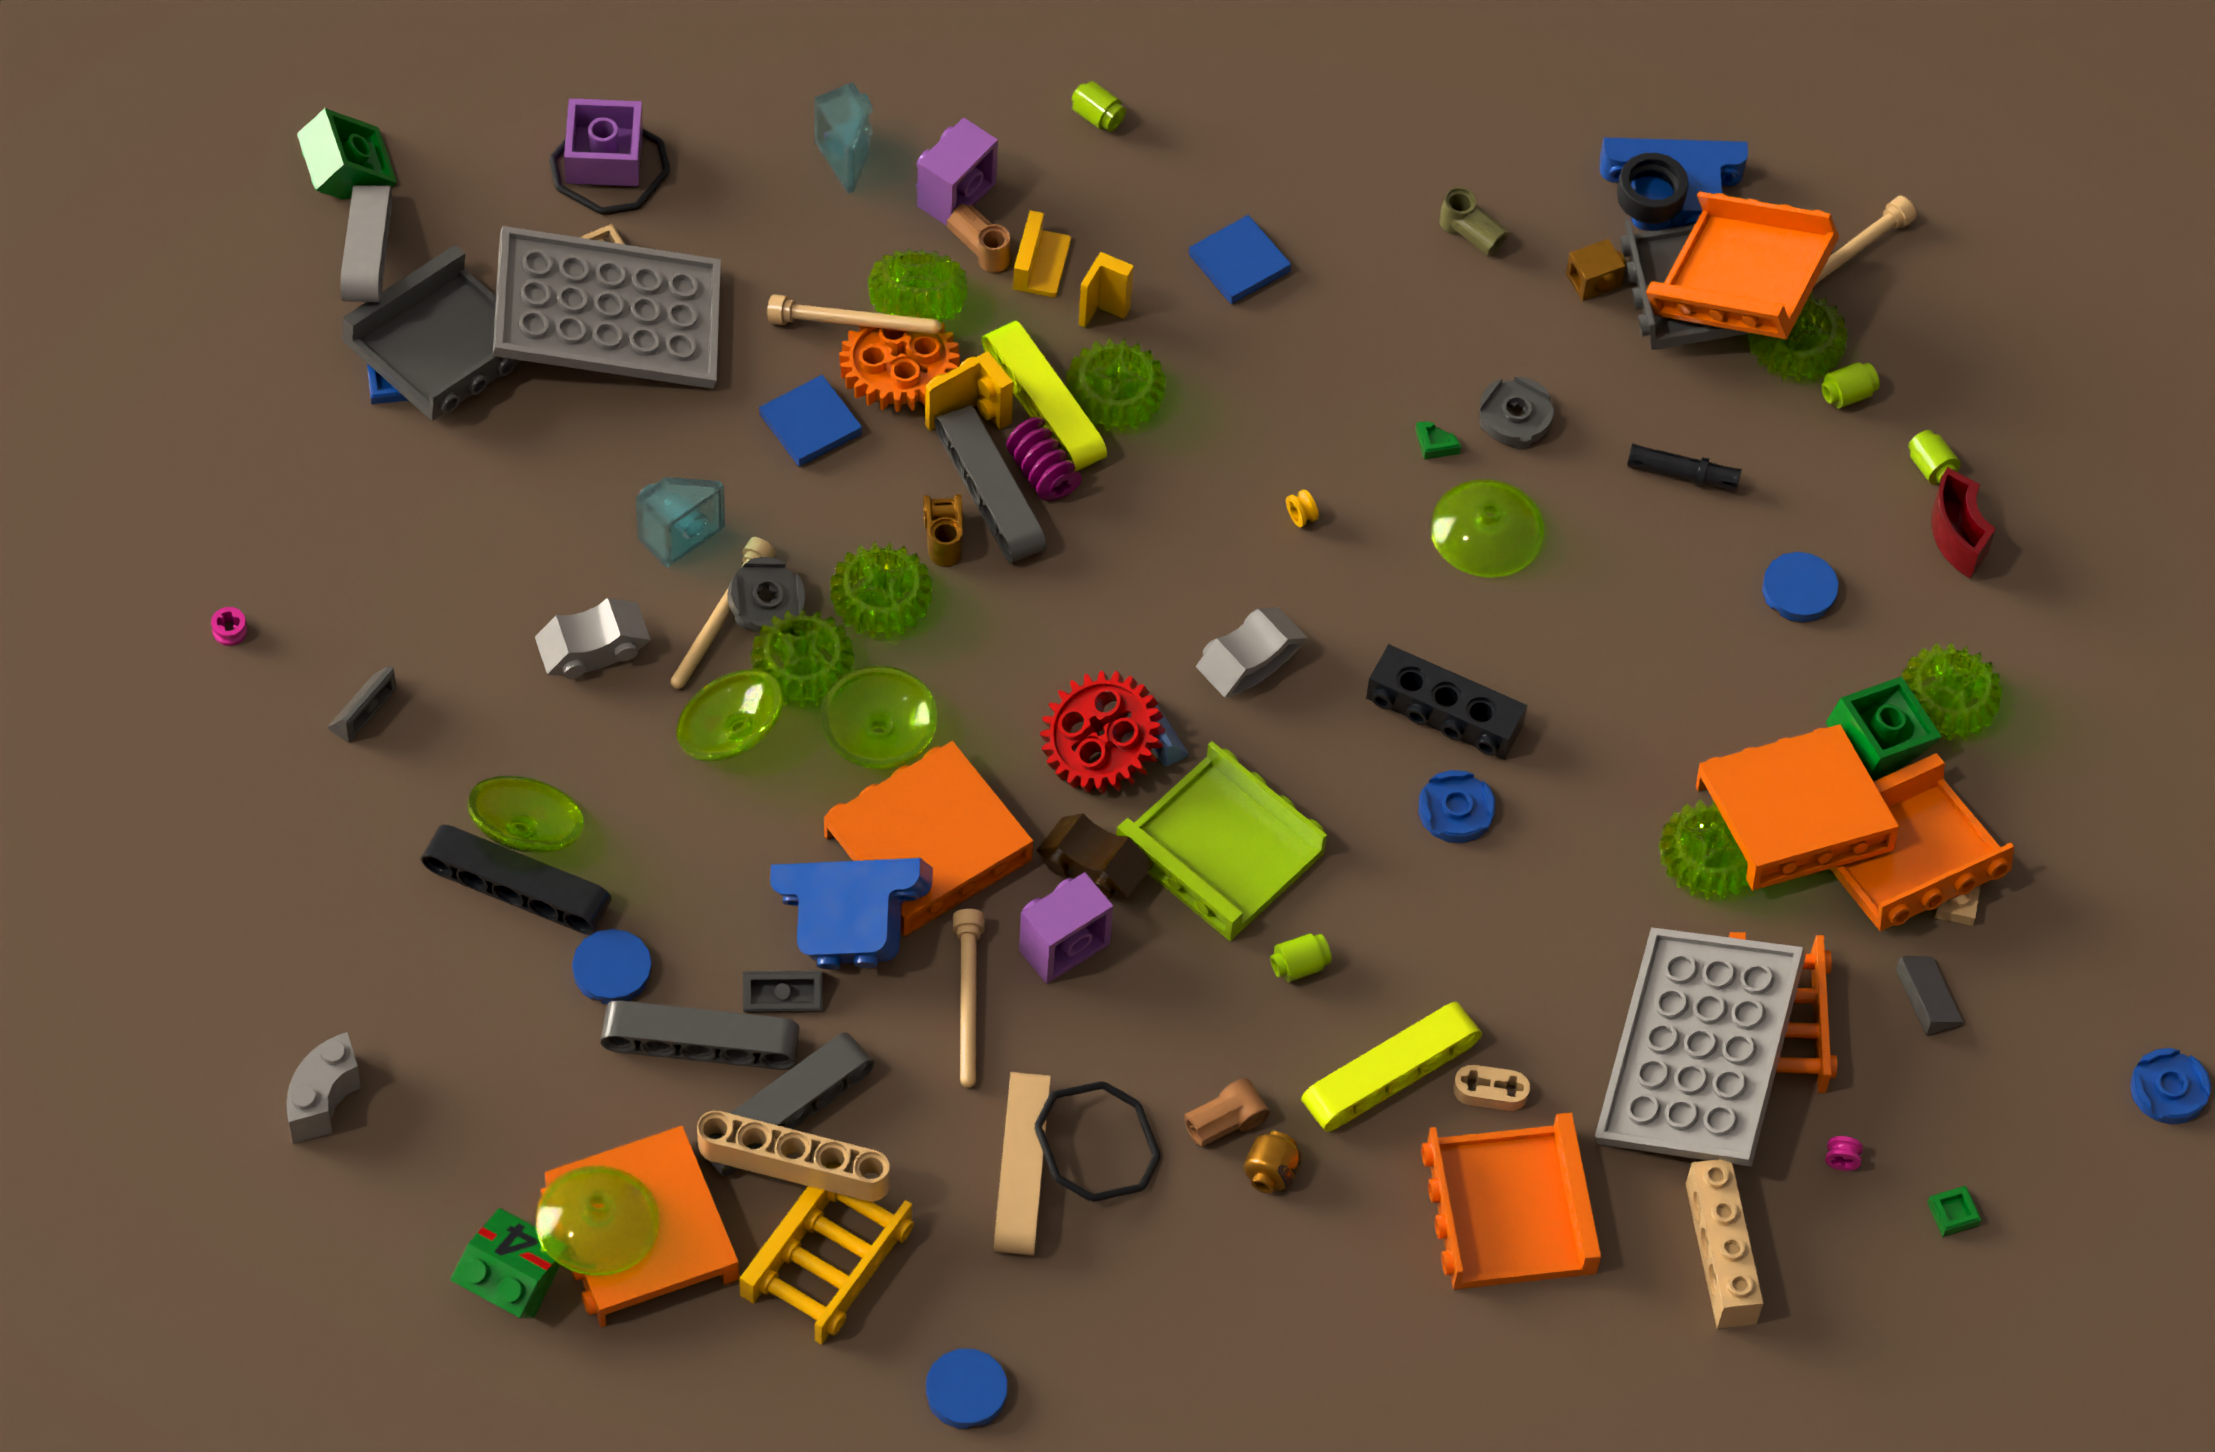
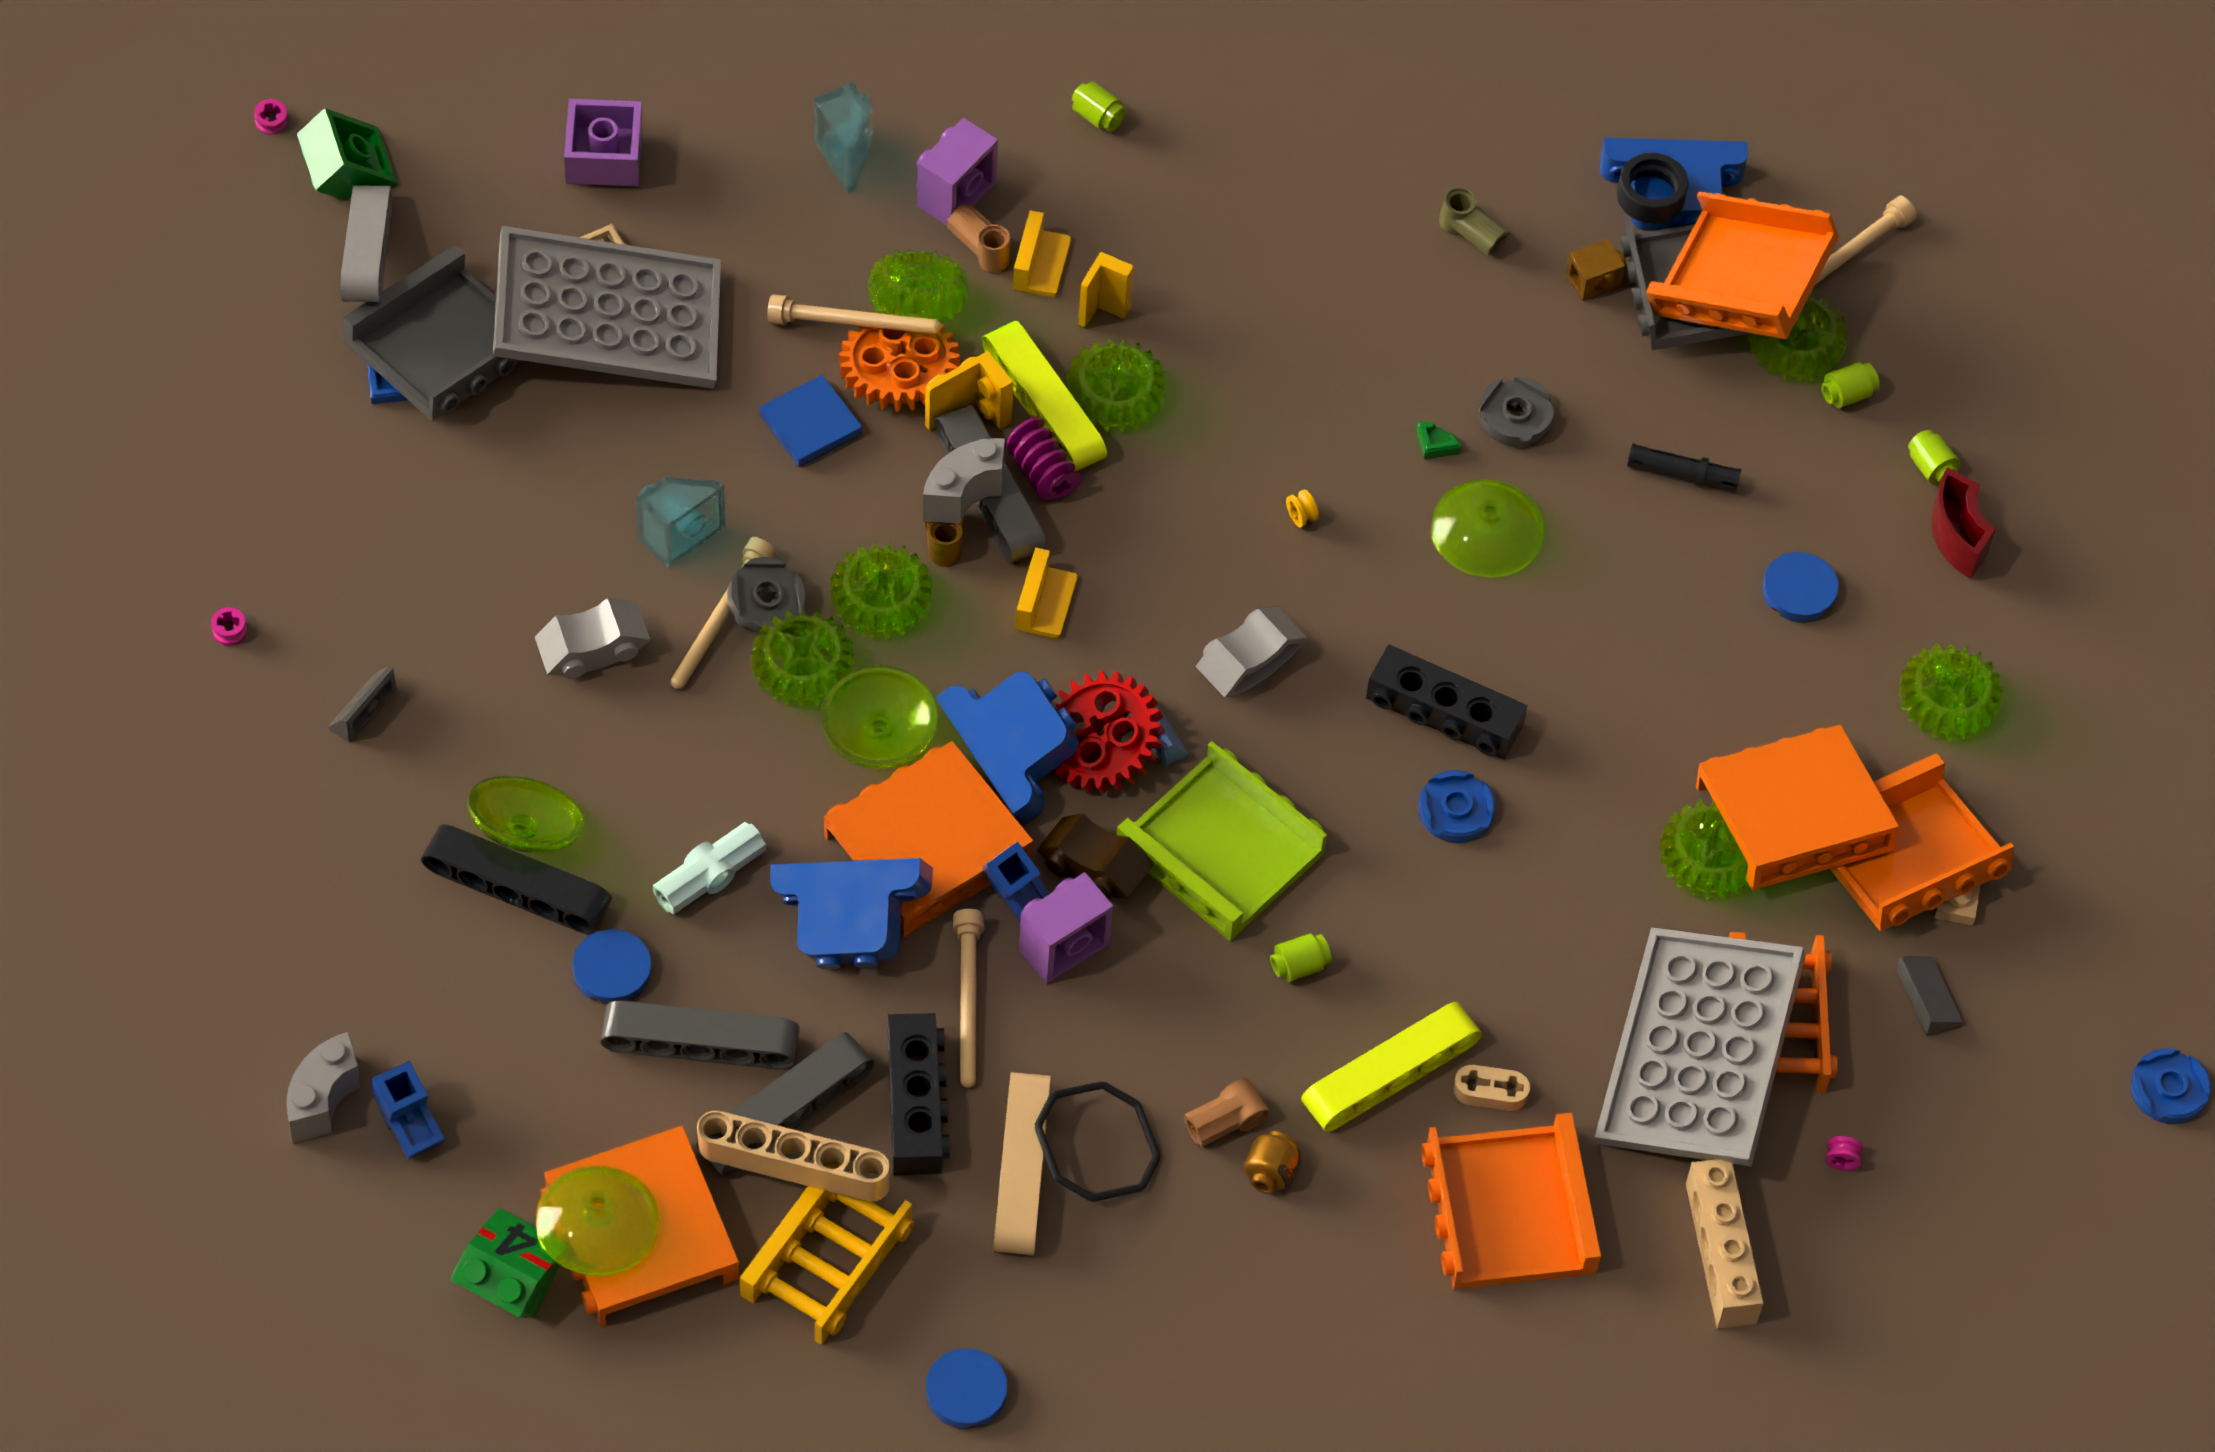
(278, 110): none -> dark pink bush
(405, 1110): none -> blue brick
(616, 208): black piece -> none
(709, 868): none -> light aqua piece
(730, 715): clear neon green dish -> none
(782, 990): dark grey slope -> none
(913, 1151): none -> black brick
(963, 479): none -> light grey brick
(1014, 736): none -> blue brick
(1015, 878): none -> blue brick
(1045, 597): none -> yellow panel
(1239, 259): blue tile -> none
(1885, 726): green slope -> none
(1954, 1211): green tile -> none

